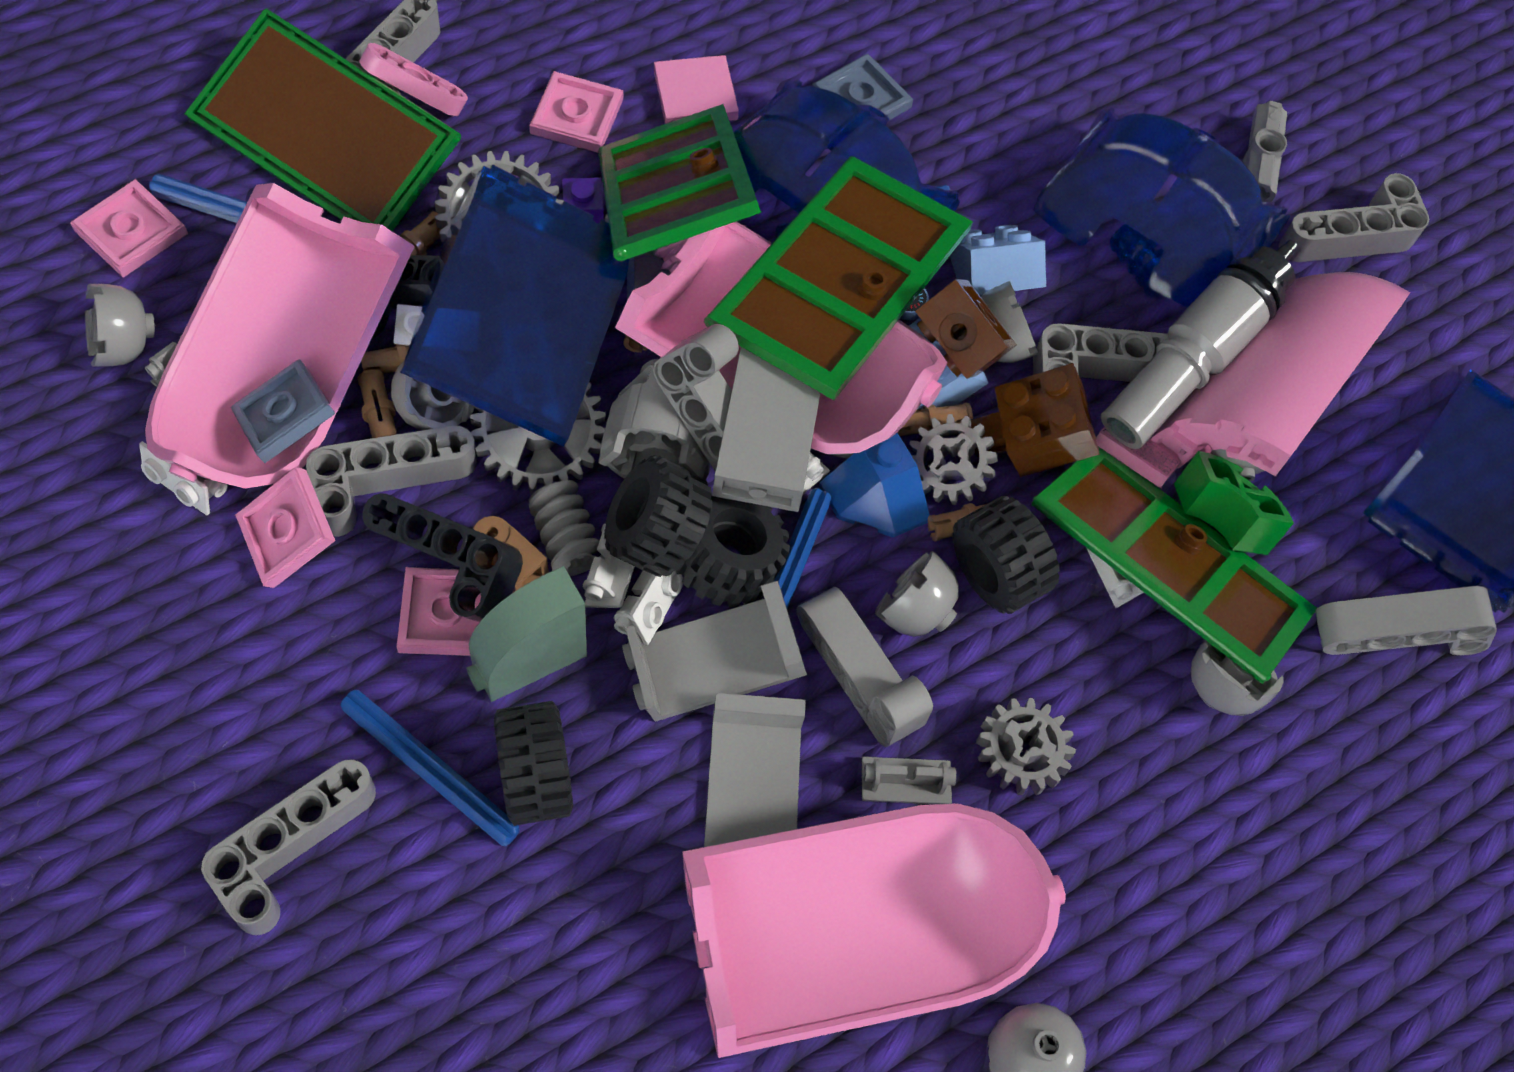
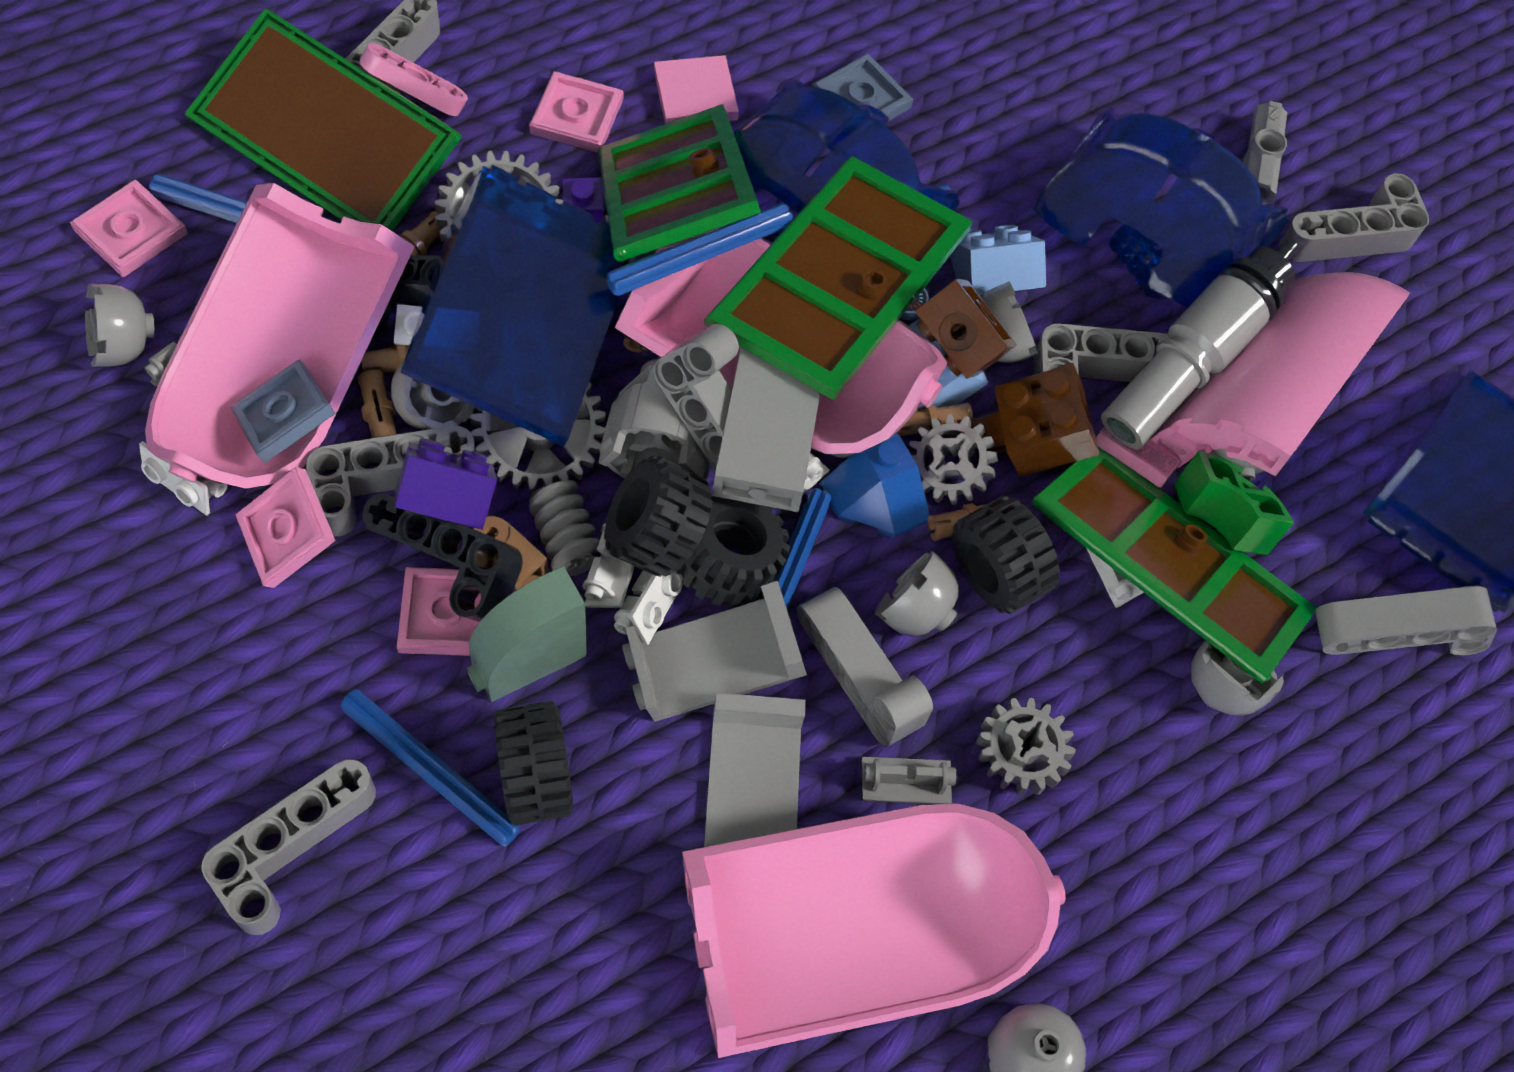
(446, 484): none -> dark purple piece
(698, 249): none -> blue axle

